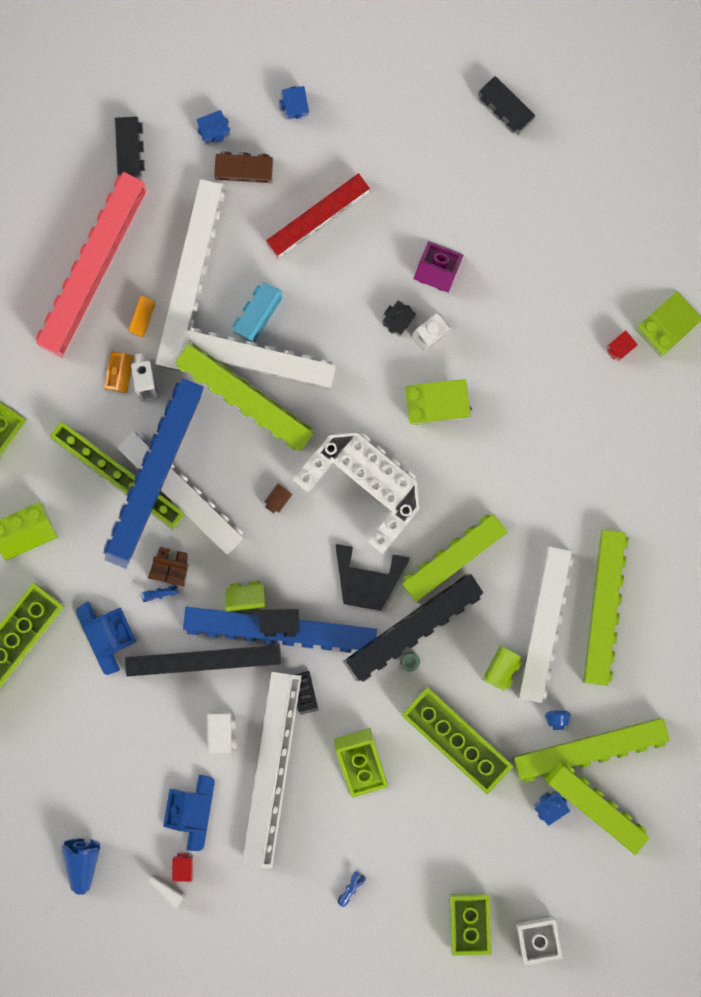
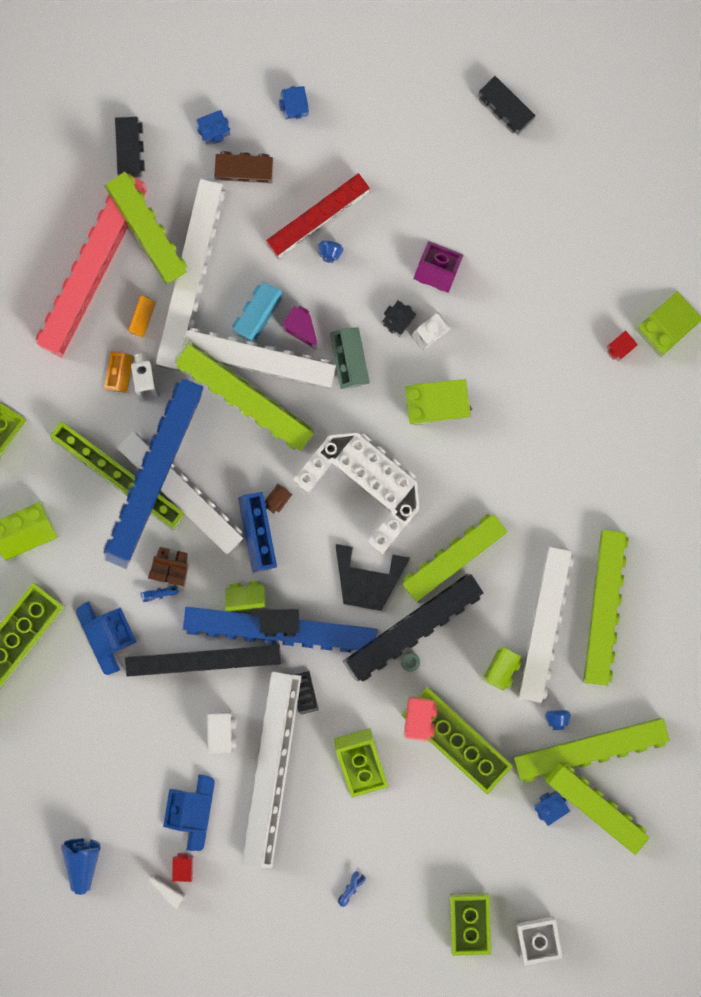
(145, 228): none -> lime brick
(257, 532): none -> blue brick
(300, 326): none -> magenta slope
(330, 251): none -> blue cone
(349, 358): none -> sand green brick
(419, 718): none -> coral brick

